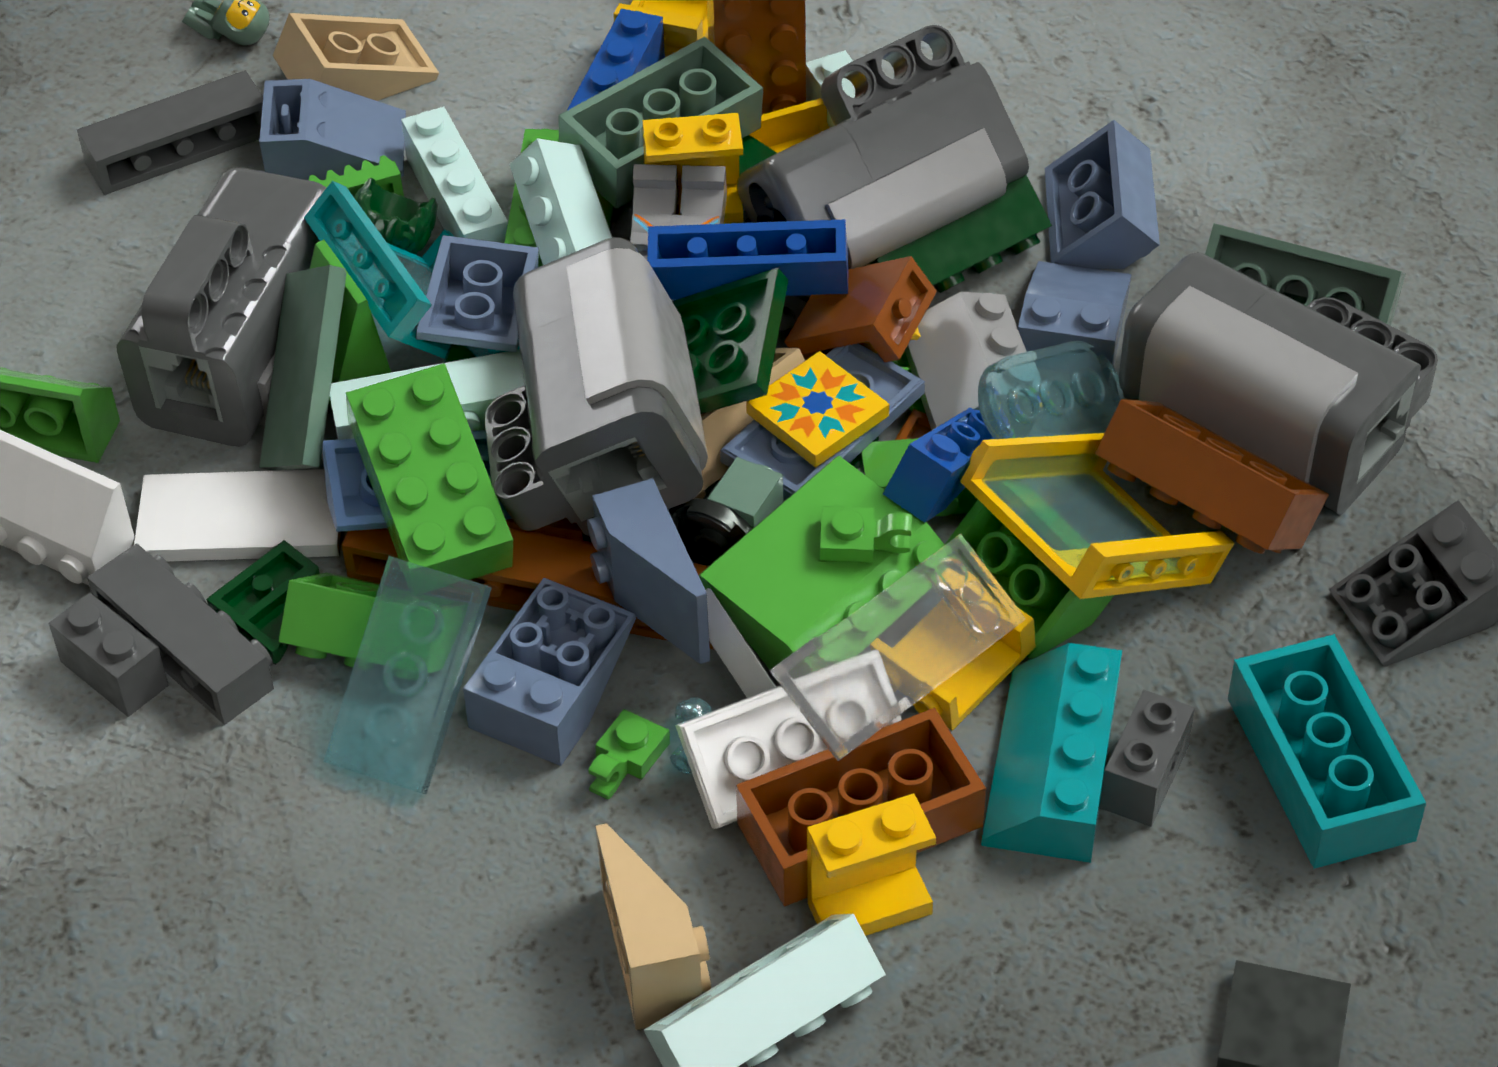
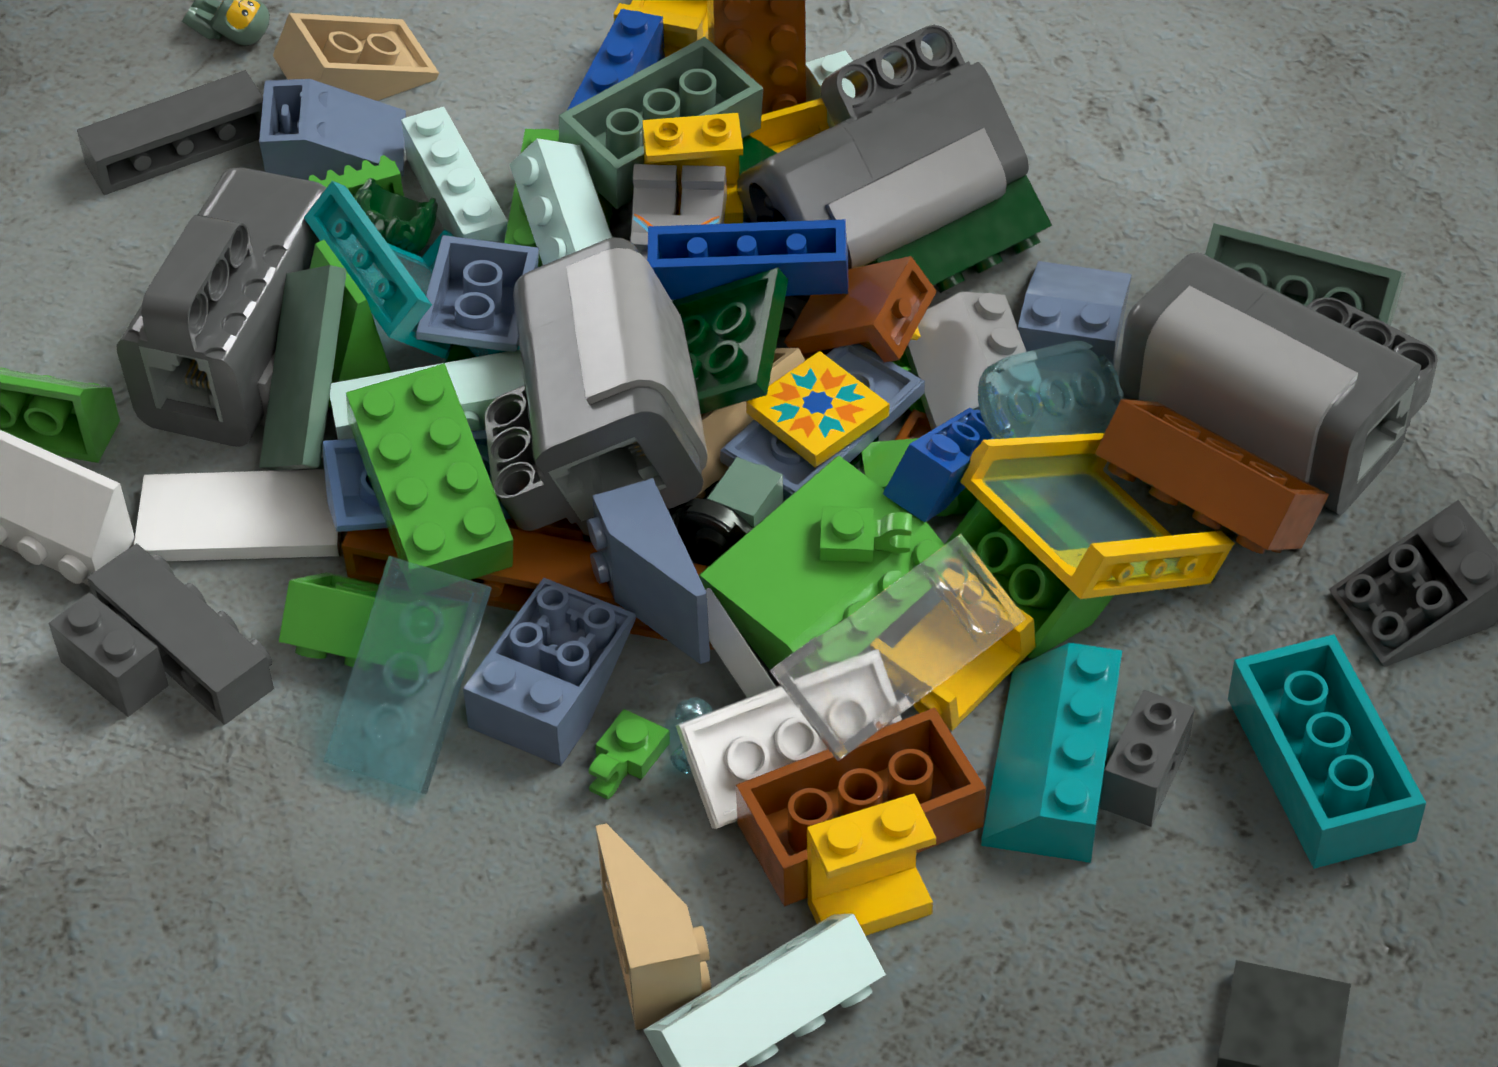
(259, 594): dark green wing -> none
(1102, 202): sand blue slope -> none

